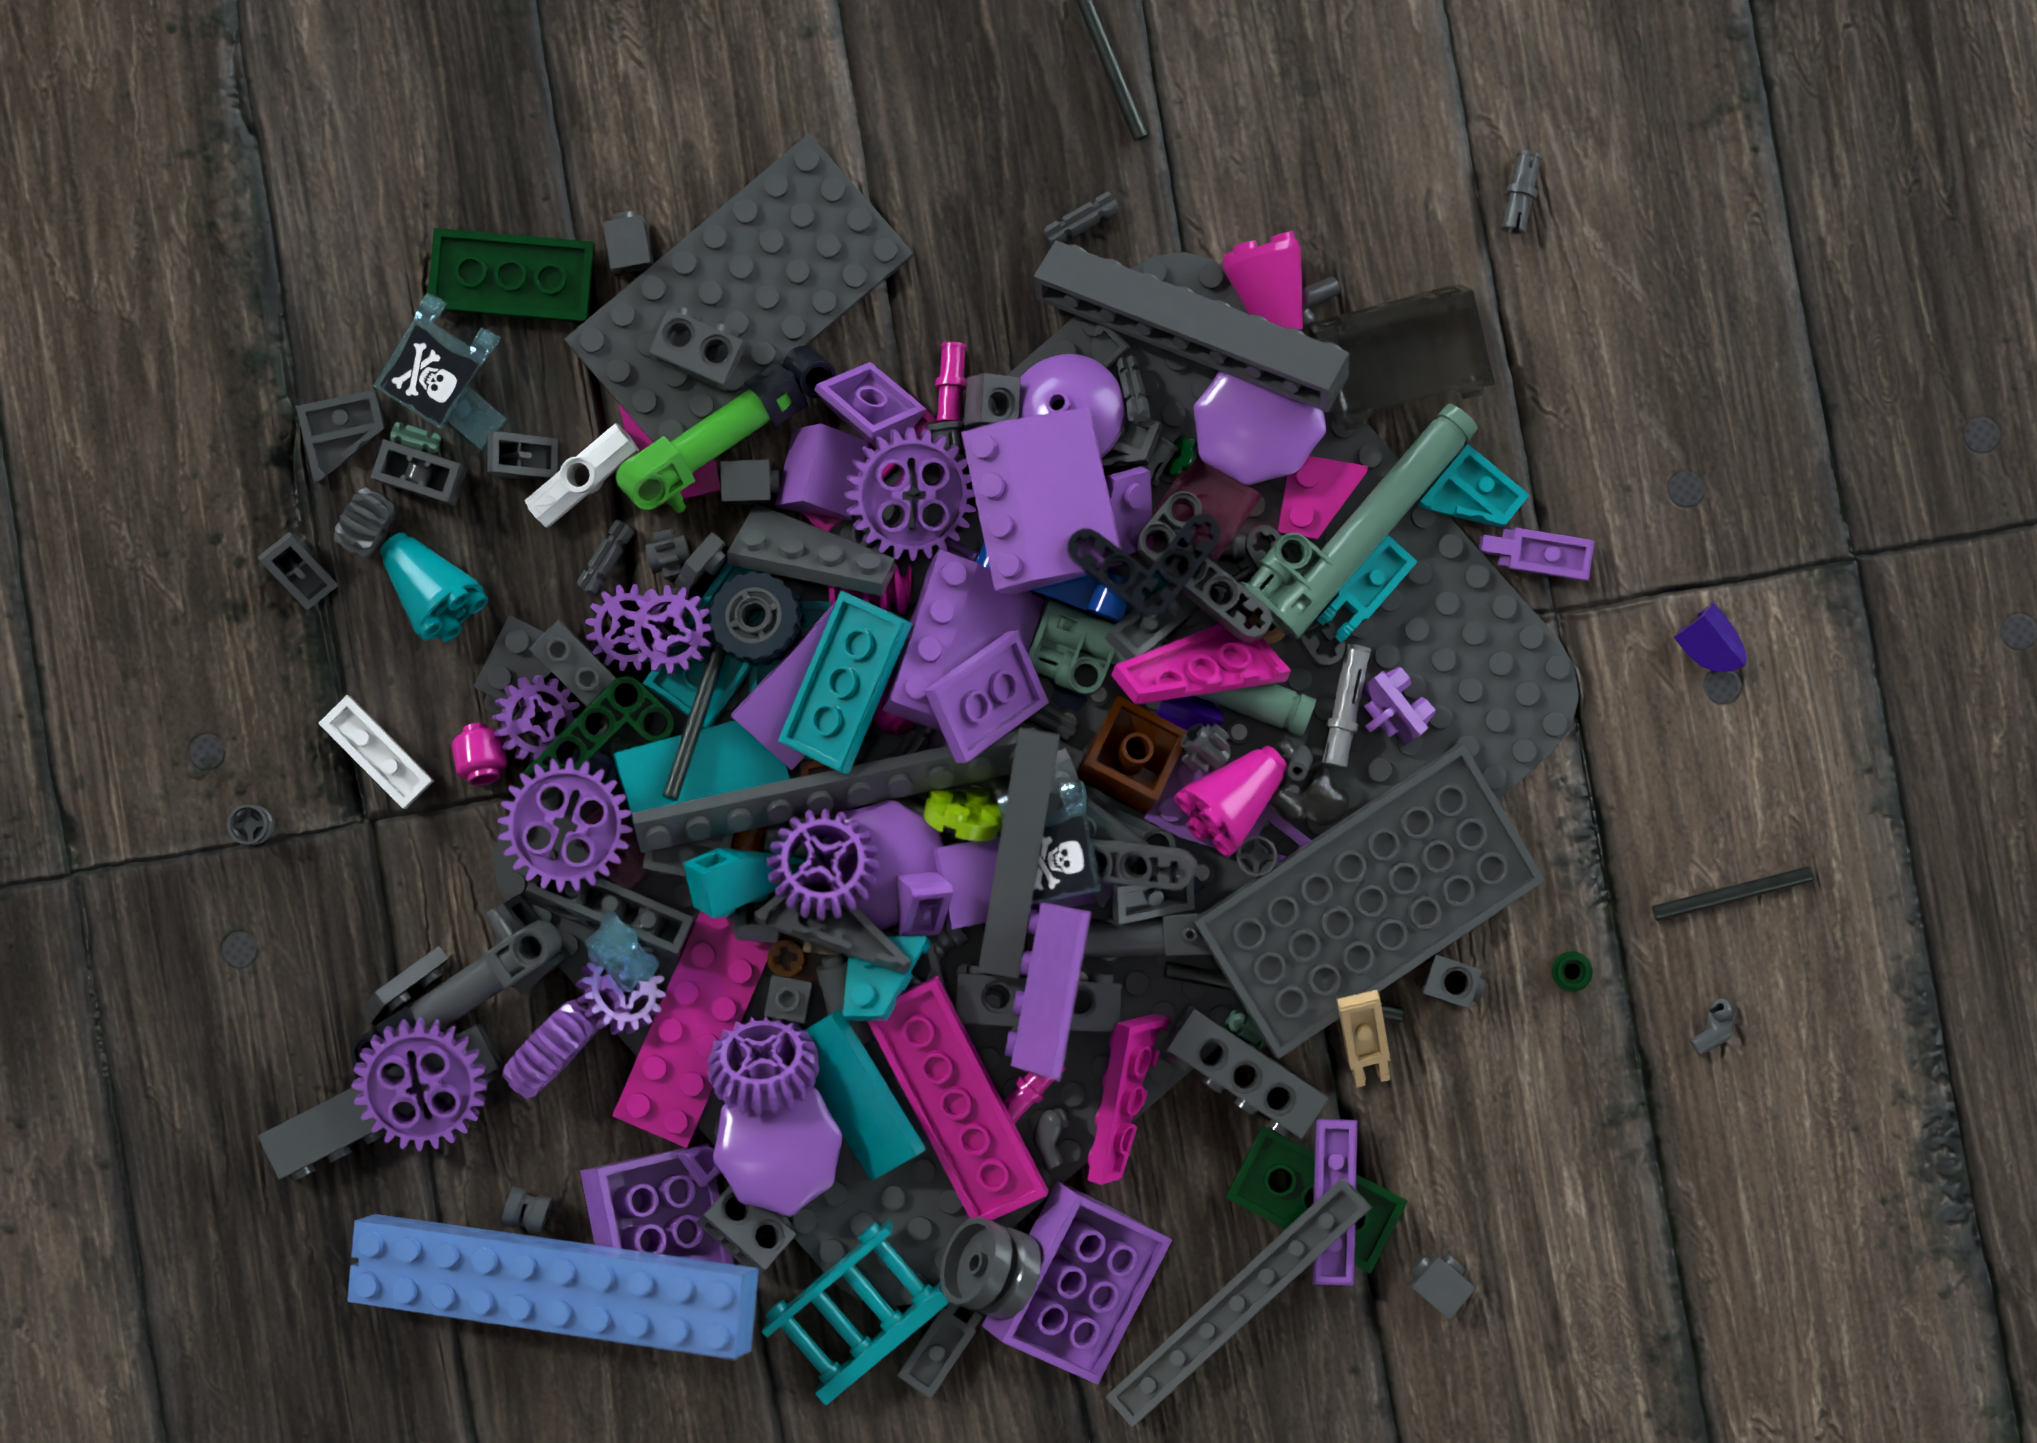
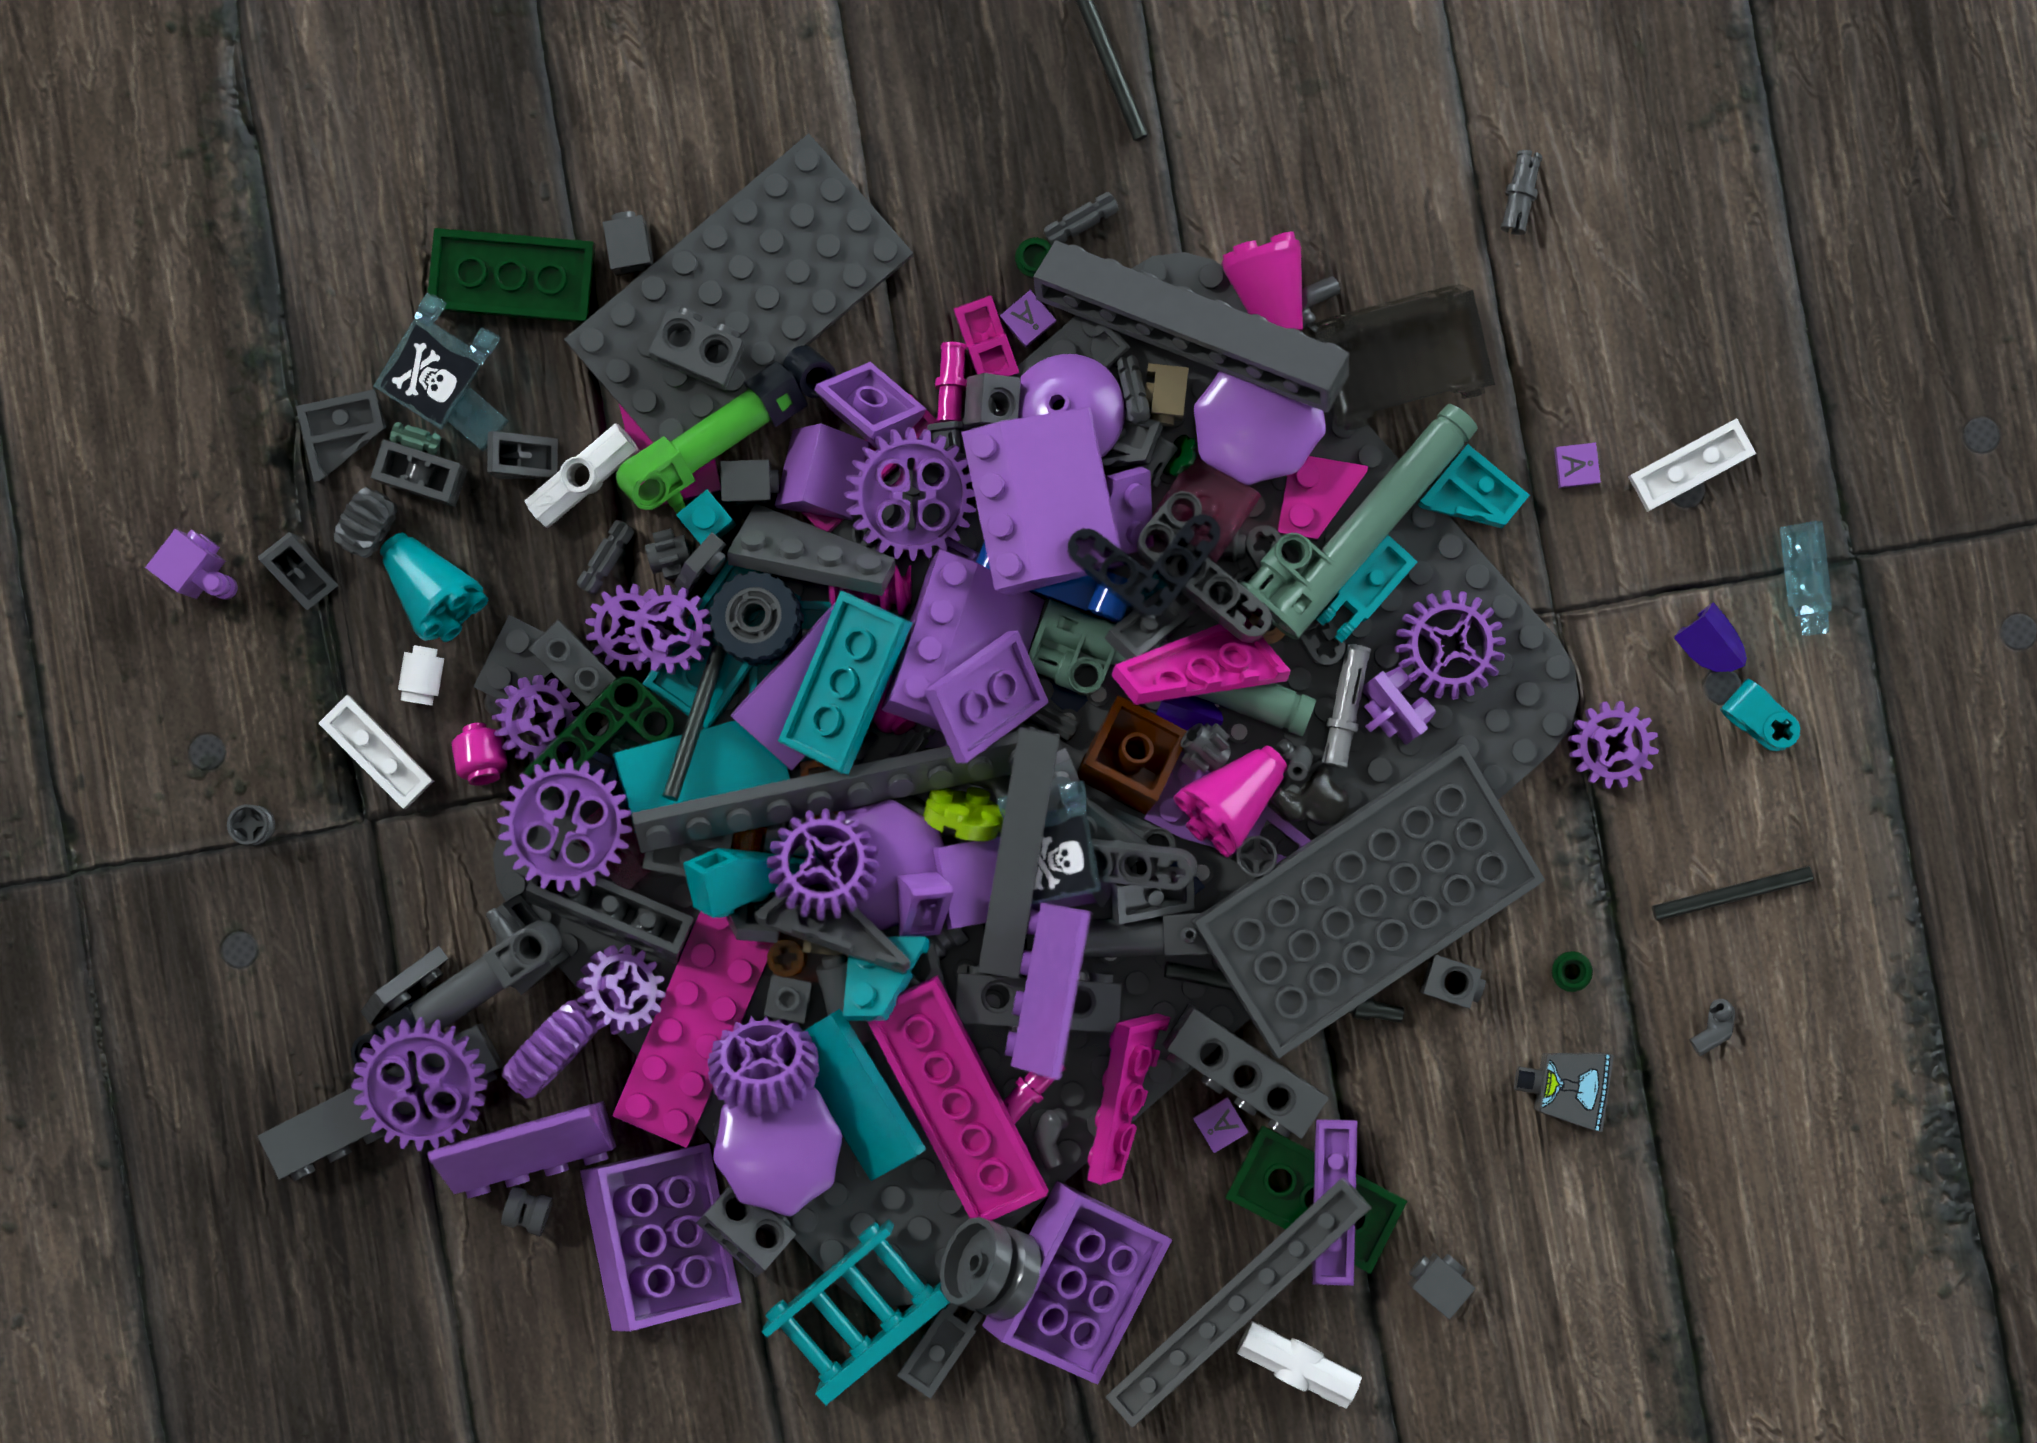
(191, 565): none -> medium lavender brick
(420, 675): none -> white brick
(525, 1149): none -> medium lavender slope
(554, 1285): medium blue piece -> none
(620, 953): clear light blue hips -> none
(700, 1164): medium lavender tile -> none
(706, 516): none -> teal brick
(985, 337): none -> dark pink slope
(1028, 319): none -> medium lavender tile
(1030, 255): none -> dark green plate
(1167, 392): none -> dark tan brick
(1220, 1125): none -> medium lavender tile
(1244, 1028): sand green piece -> none
(1299, 1364): none -> white piece
(1364, 1035): tan hinge -> none
(1466, 655): none -> medium lavender gear
(1541, 553): medium lavender hinge -> none
(1570, 1086): none -> dark grey torso
(1577, 465): none -> medium lavender tile
(1629, 754): none -> medium lavender gear
(1692, 465): none -> white plate
(1755, 711): none -> teal piece
(1807, 575): none -> clear light blue hinge

